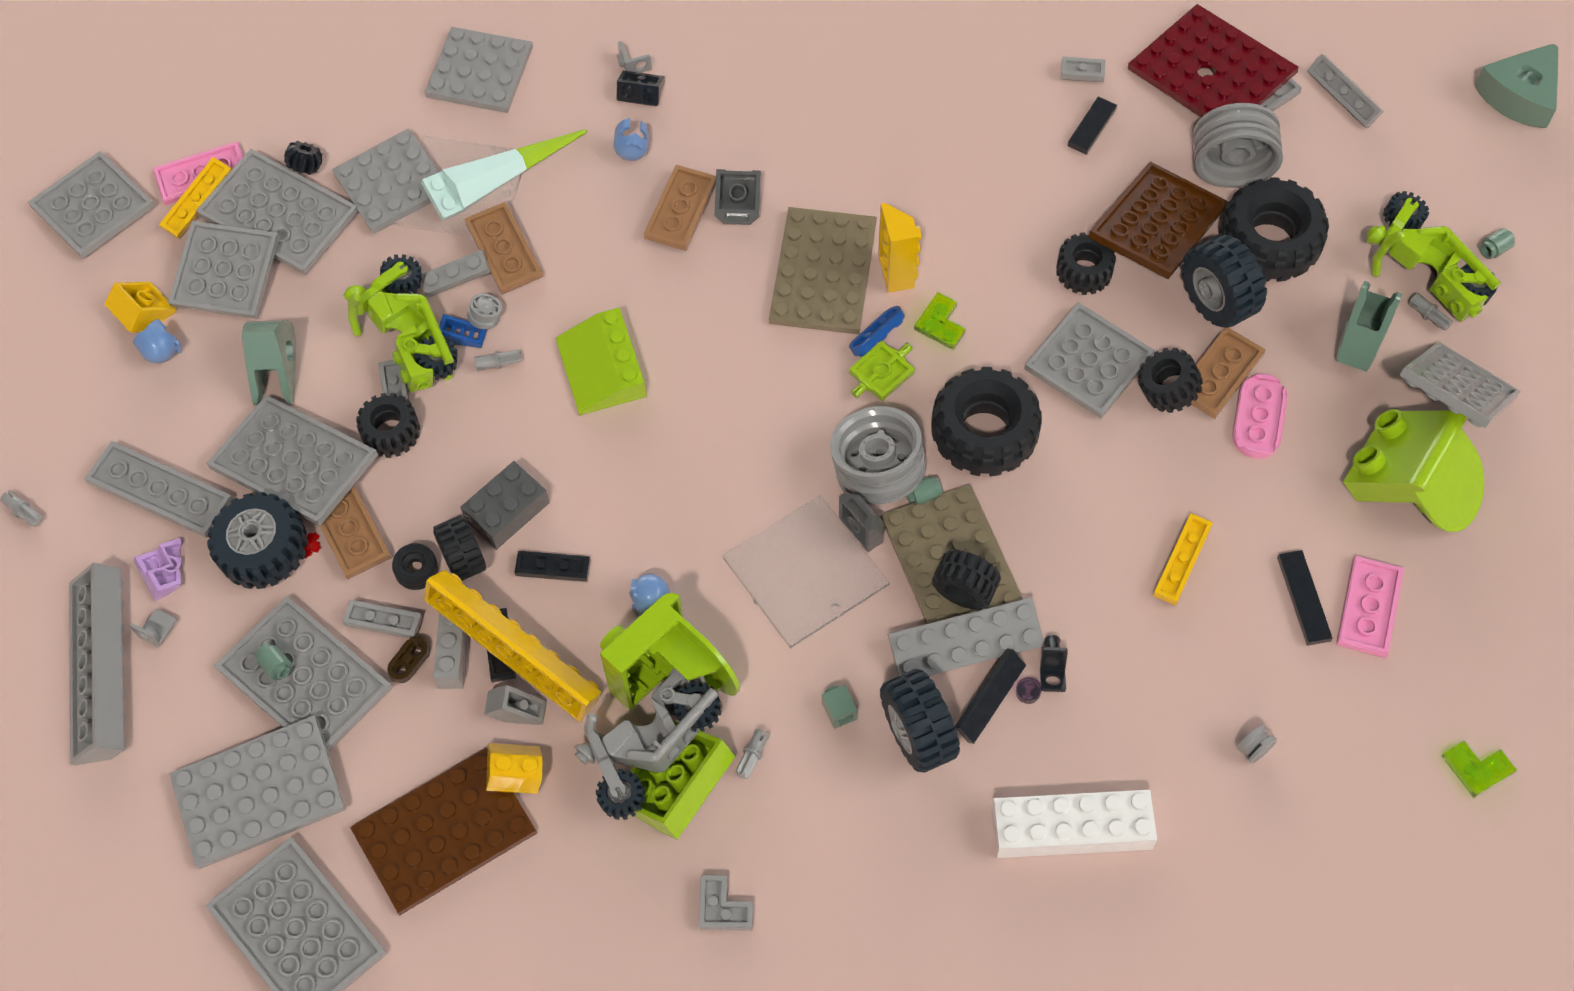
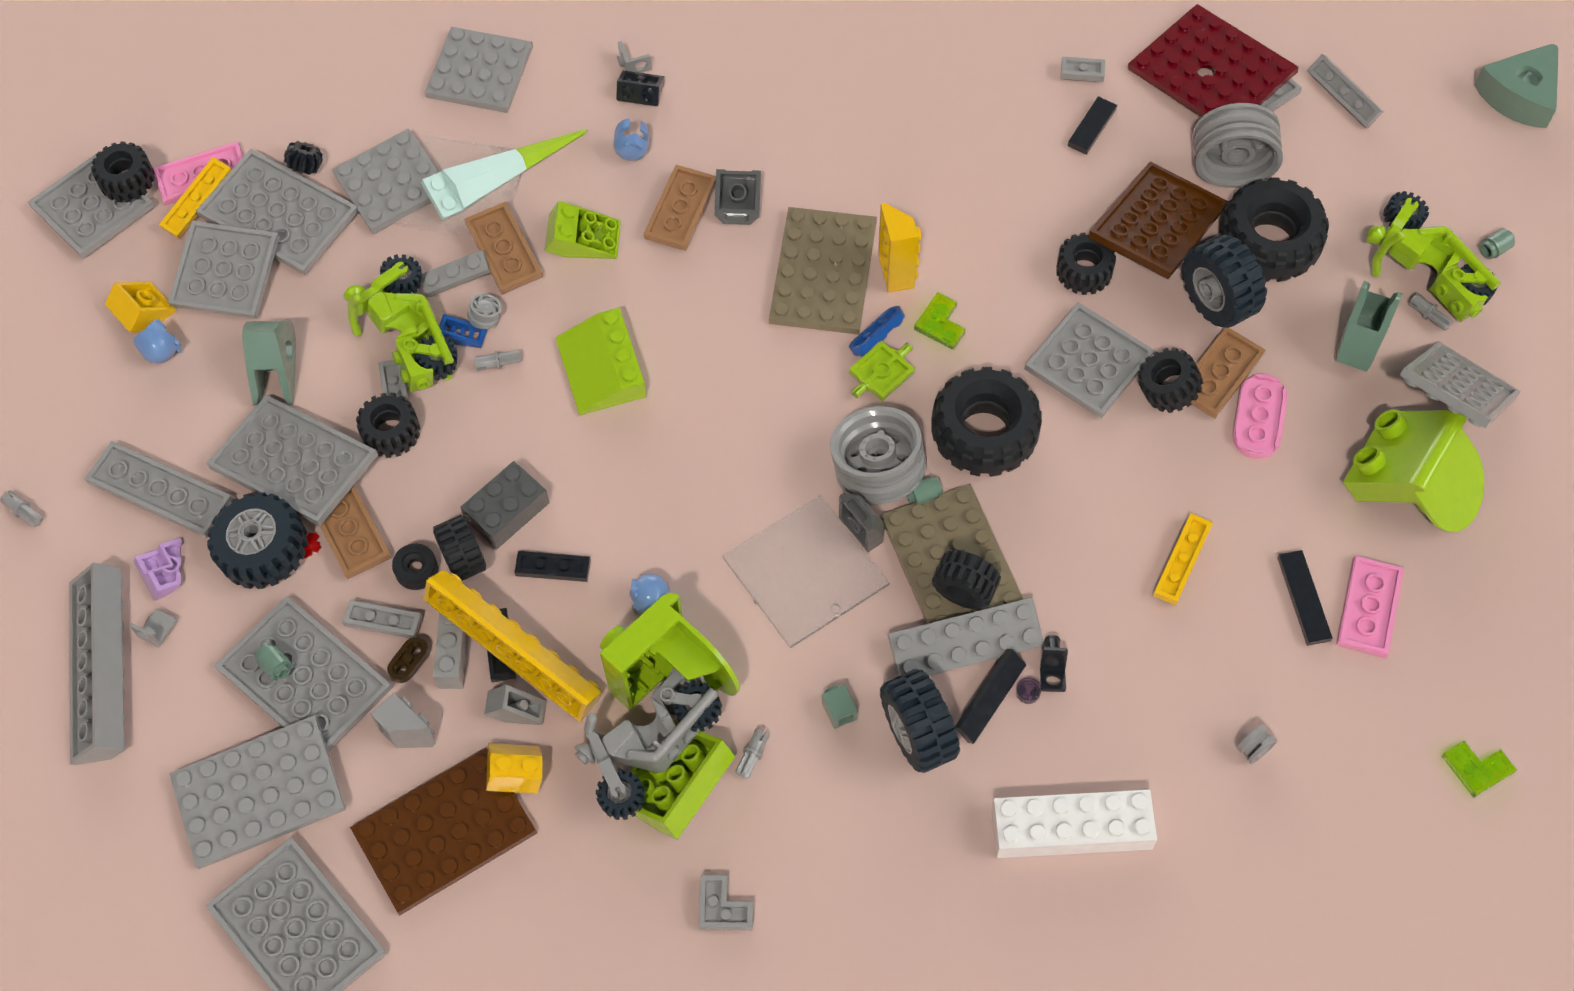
(117, 159): none -> black tyre
(401, 724): none -> light grey slope
(581, 233): none -> lime slope

